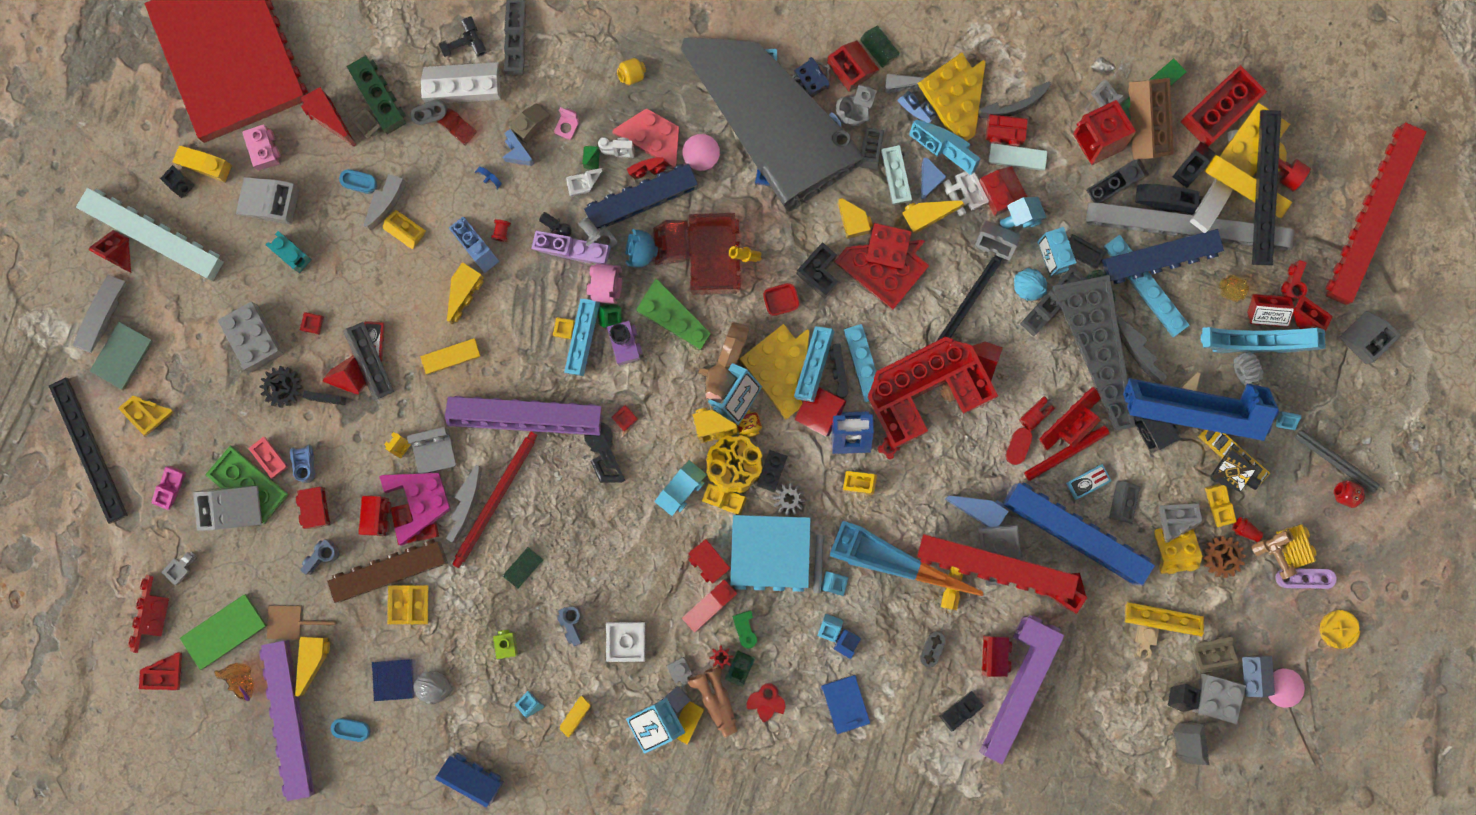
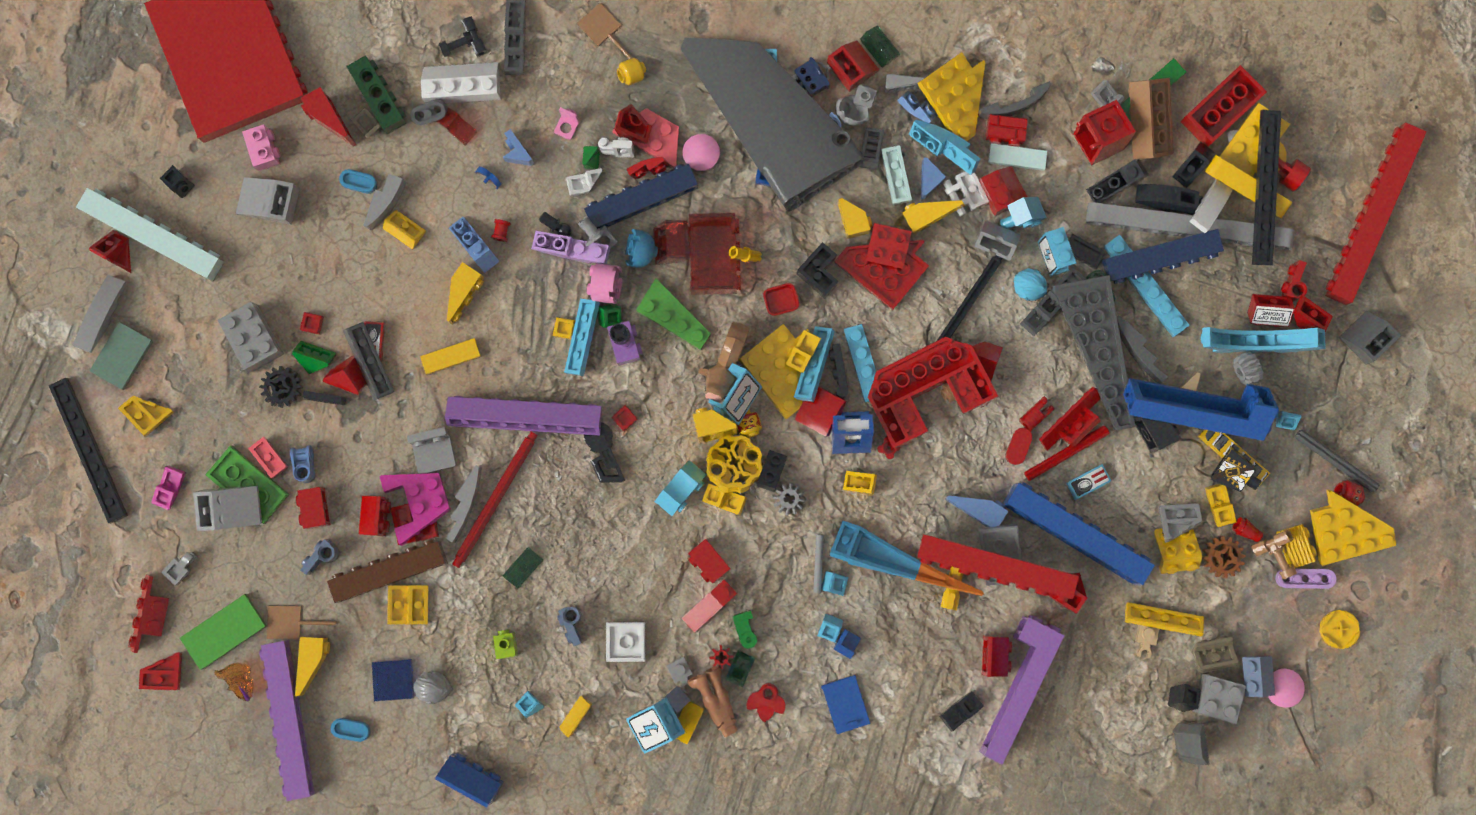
(202, 163): yellow slope -> none
(288, 252): teal brick -> none
(312, 357): none -> green slope
(398, 445): yellow tile -> none
(529, 122): dark tan slope -> none
(600, 25): none -> medium nougat piece
(632, 125): none -> red slope
(770, 552): medium azure brick -> none
(803, 351): none -> yellow slope
(936, 651): dark grey beam -> none
(1124, 502): dark grey slope -> none
(1233, 288): clear yellow head -> none
(1347, 531): none -> yellow wing

